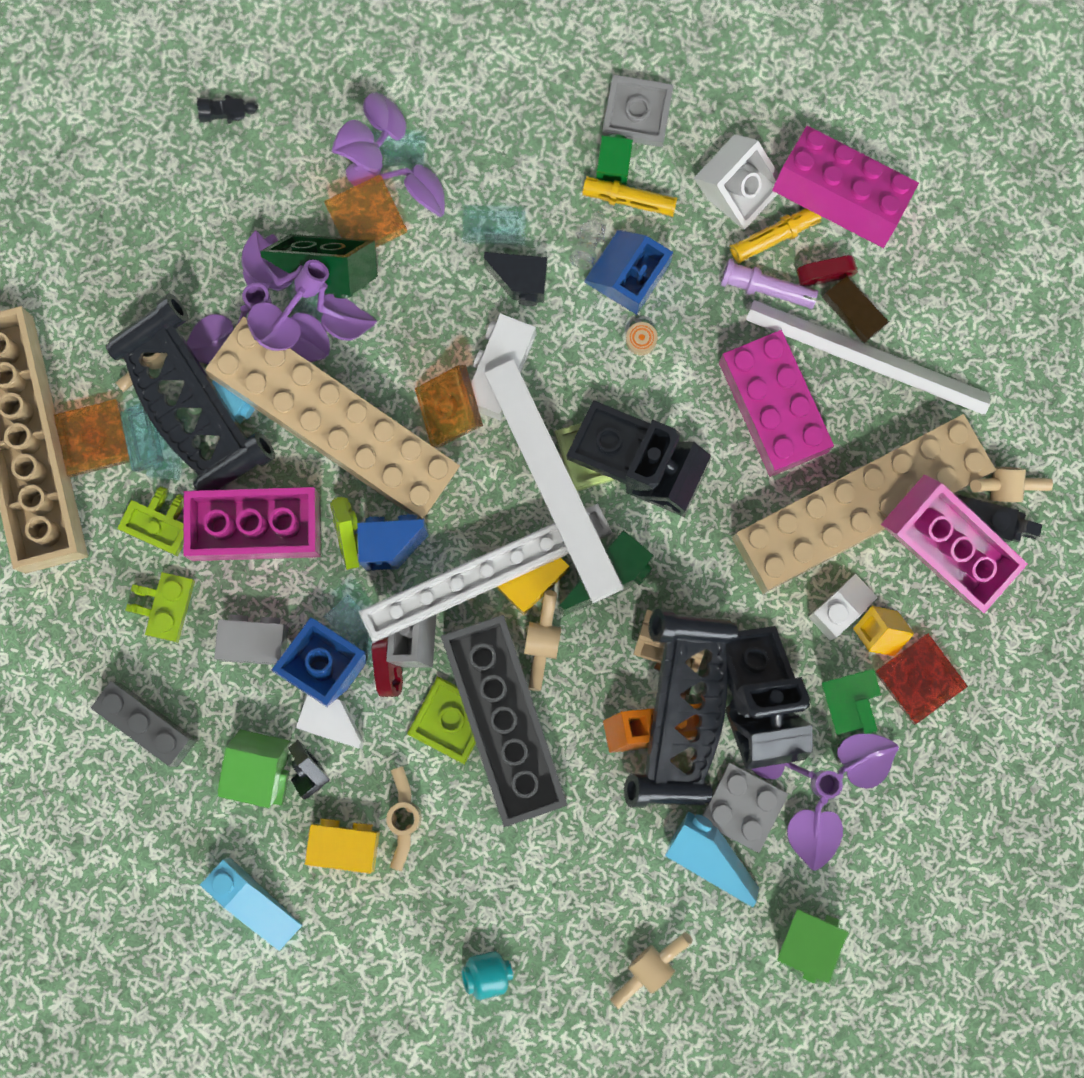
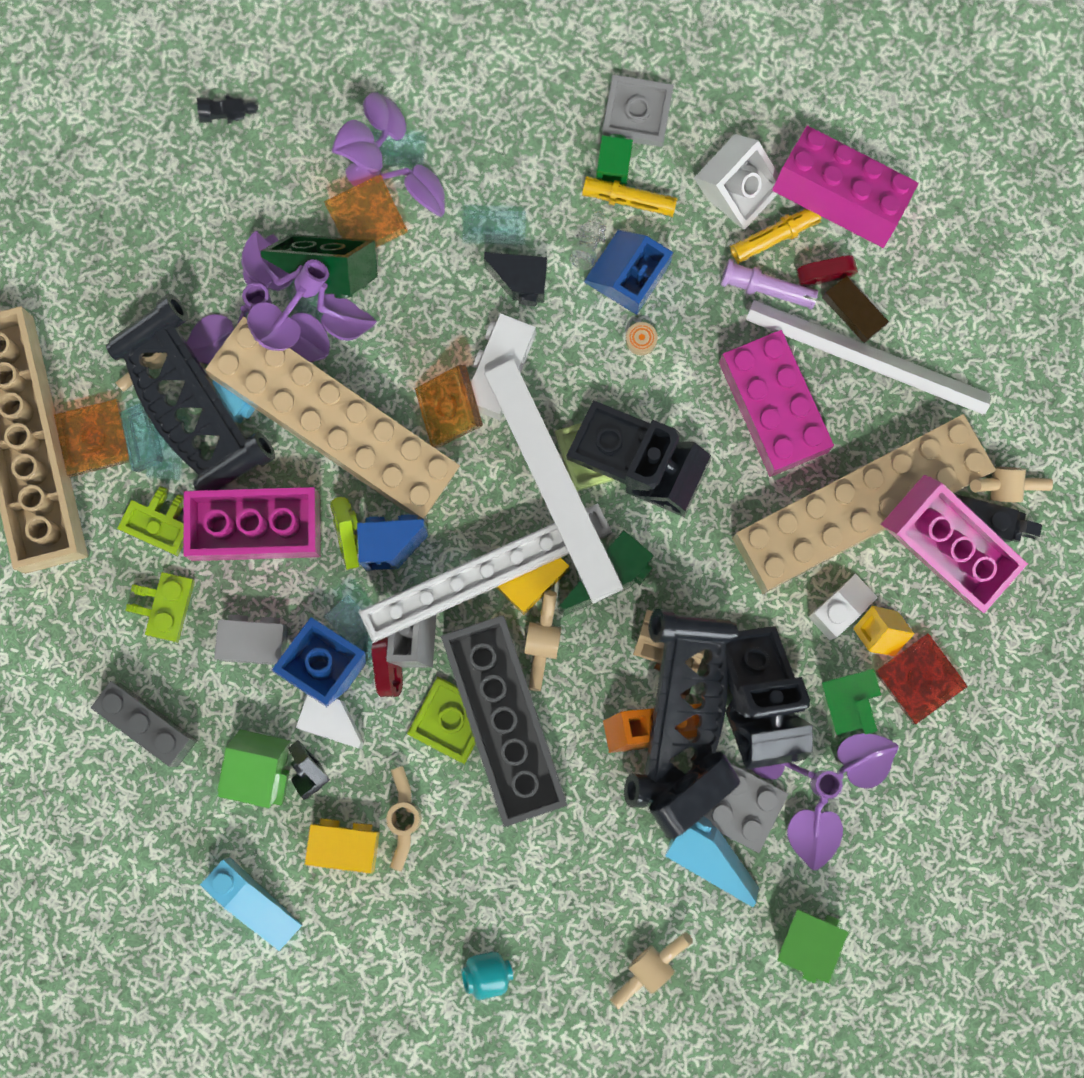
(694, 795): none -> black beam

